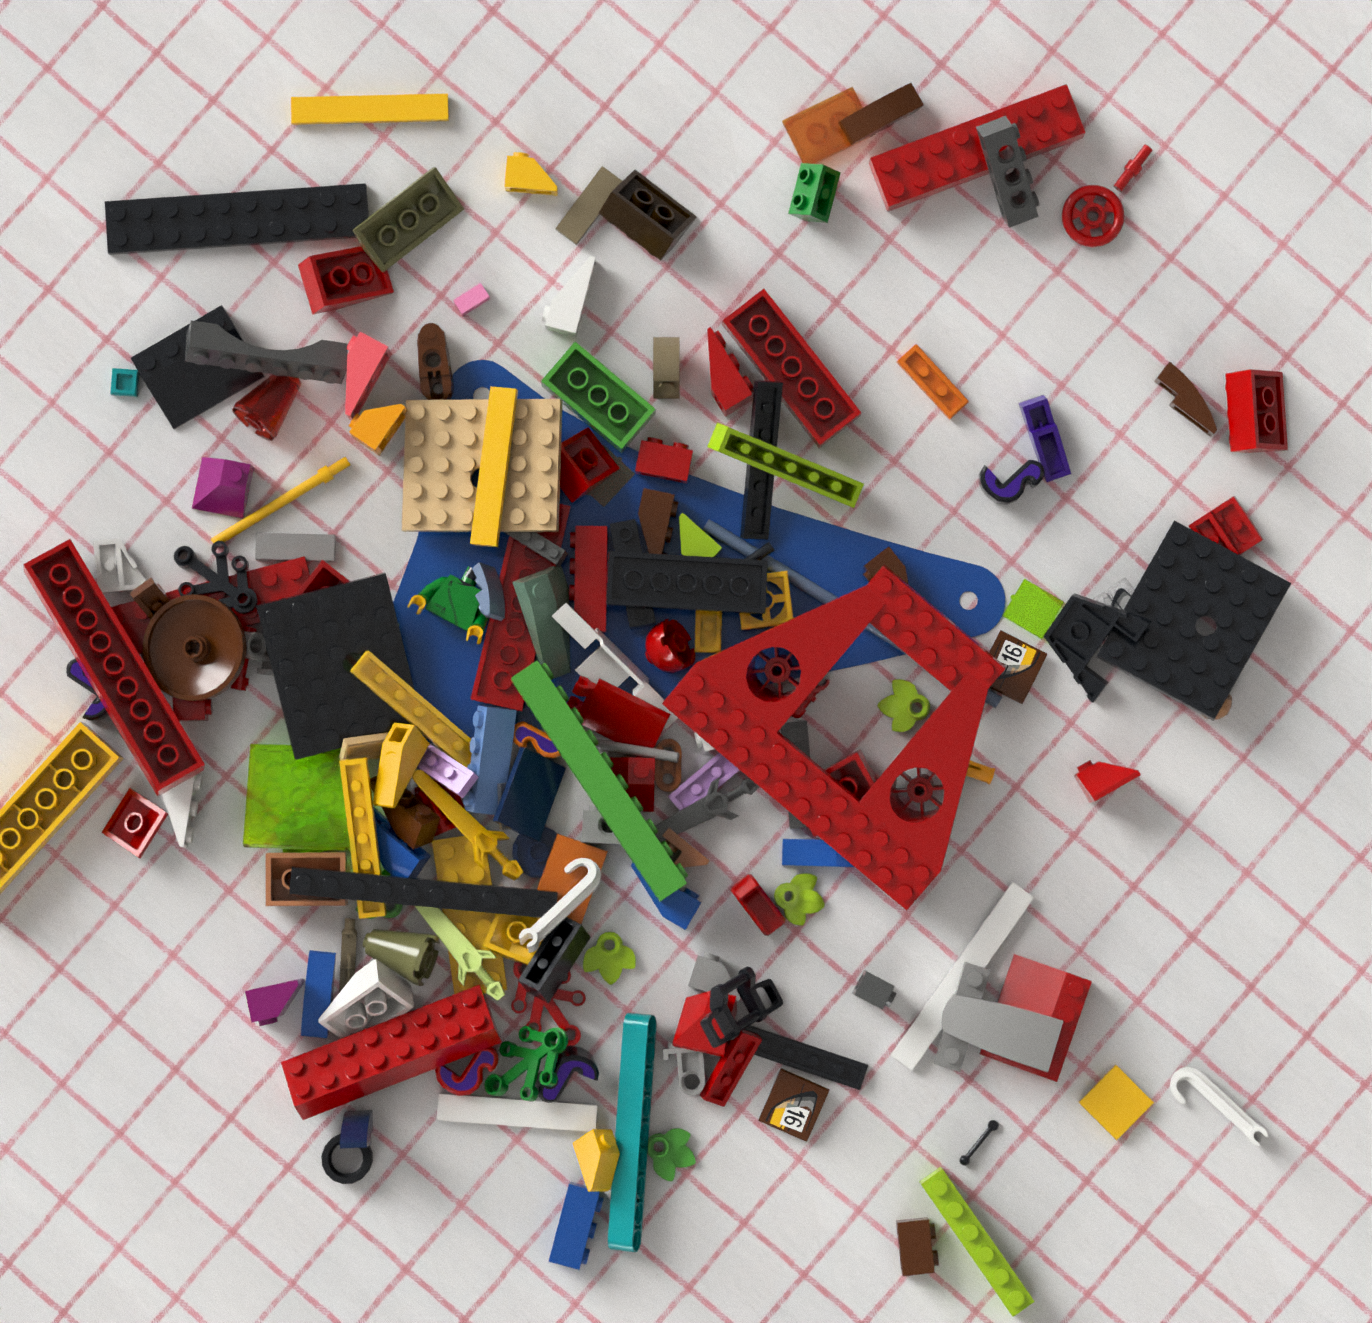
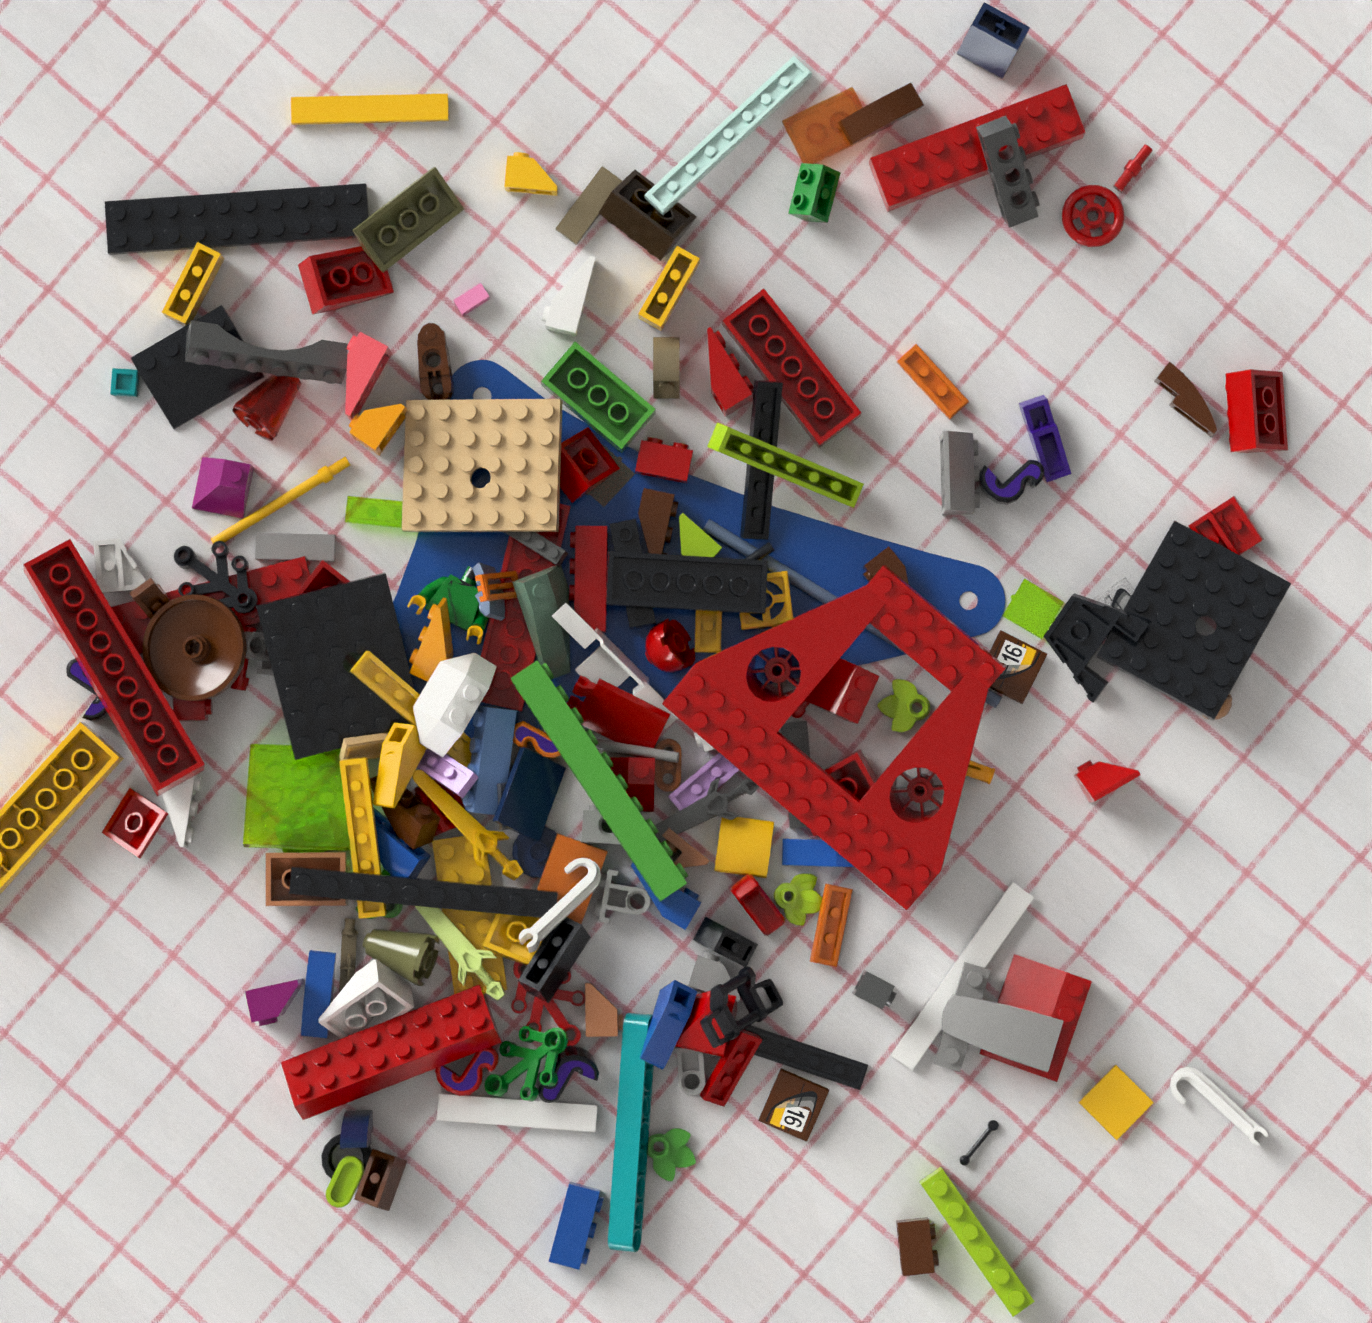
(193, 284): none -> yellow brick
(345, 1181): none -> lime tile
(374, 512): none -> clear neon green tile
(380, 1180): none -> reddish brown brick
(435, 643): none -> light orange slope
(451, 700): none -> white wedge
(485, 588): none -> orange tile
(494, 466): yellow tile -> none
(597, 1158): yellow slope -> none
(600, 1014): none -> nougat slope
(609, 961): lime plate -> none
(617, 898): none -> light grey pin
(667, 1022): none -> blue slope
(669, 288): none -> yellow brick
(725, 942): none -> black slope
(728, 135): none -> light aqua tile
(744, 846): none -> yellow slope
(831, 925): none -> orange tile
(844, 691): none -> red slope
(958, 473): none -> light grey slope
(993, 40): none -> dark blue slope

